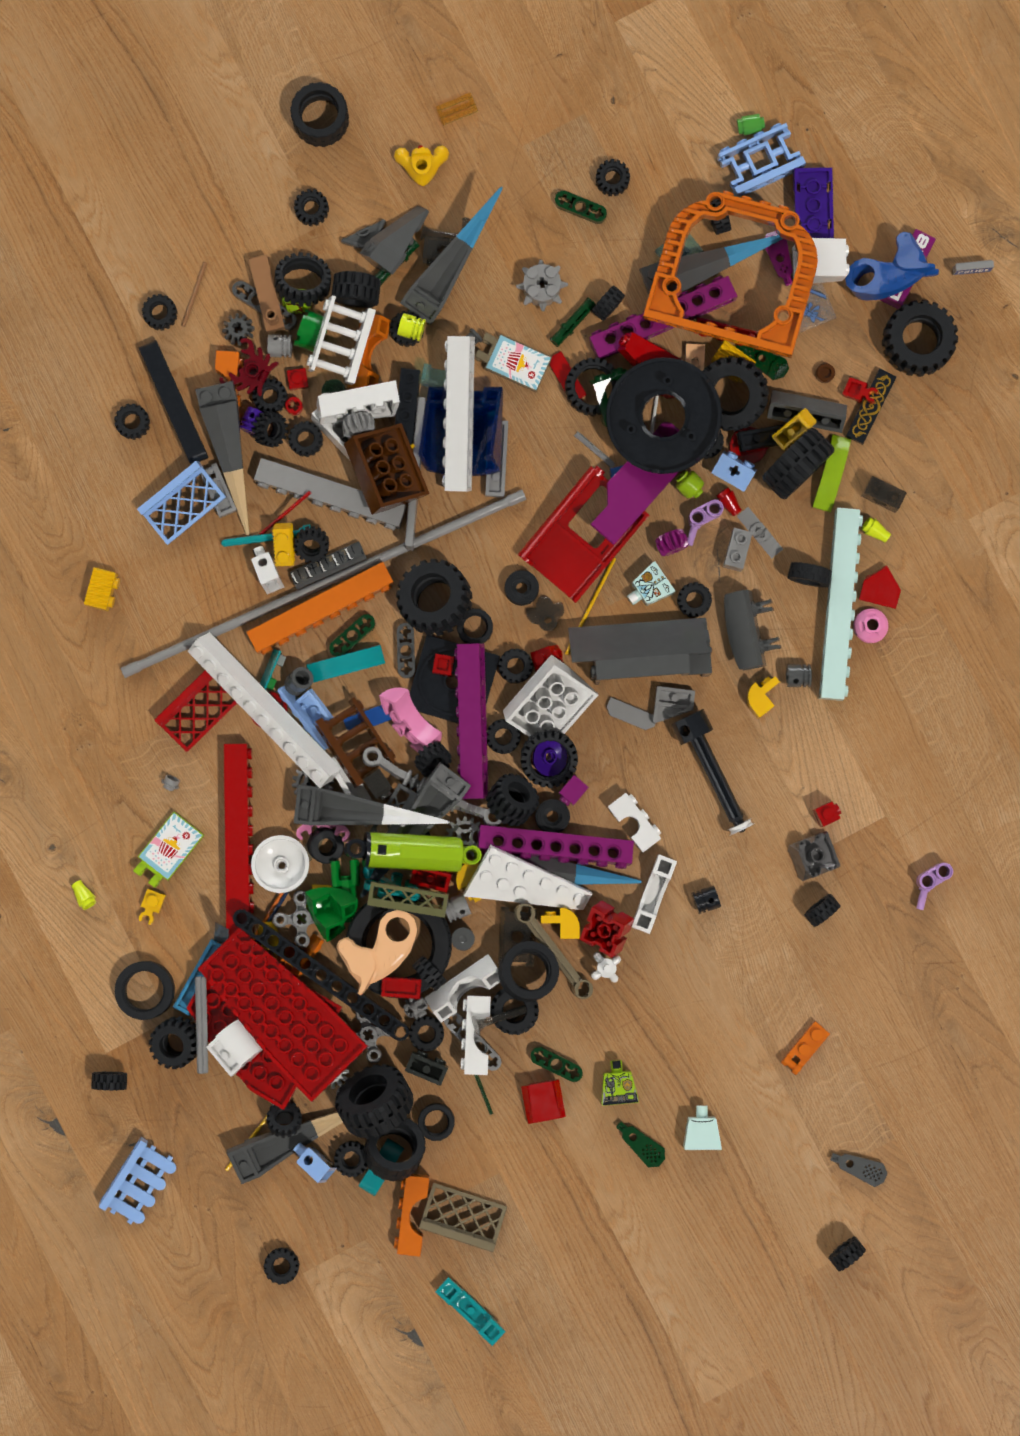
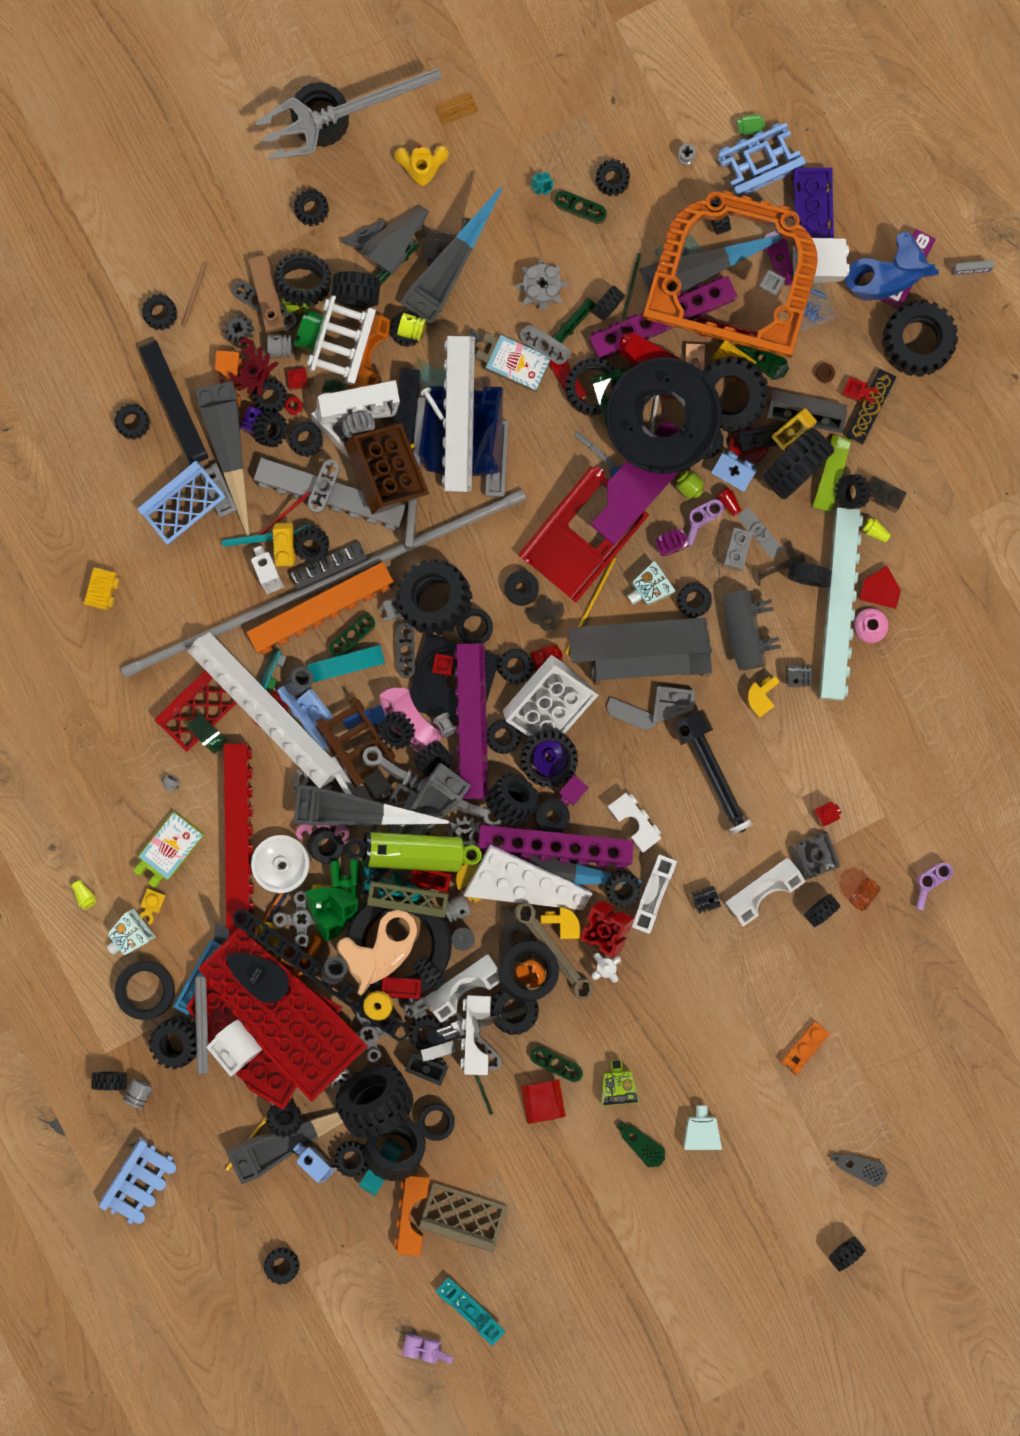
(129, 933): none -> light aqua torso
(137, 1093): none -> light grey piece
(207, 733): none -> clear green slope
(259, 977): none -> black shield
(310, 121): none -> light grey piece
(313, 497): none -> light grey beam
(334, 970): none -> dark grey piece
(377, 1013): none -> yellow piece
(390, 736): none -> black tyre
(391, 609): none -> light grey tile
(426, 392): none -> white pin
(428, 1349): none -> lavender beam
(438, 1051): none -> white piece
(445, 725): none -> light grey bush
(445, 1033): none -> sticker
(531, 972): none -> orange hair
(542, 183): none -> teal gear
(554, 345): none -> light grey beam
(620, 877): none -> black tyre
(631, 285): none -> axle
(691, 152): none -> light grey bush
(761, 574): none -> clear smoke piece
(772, 283): none -> light grey tile
(780, 878): none -> white arch
(843, 491): none -> black tyre
(864, 894): none -> clear orange gear

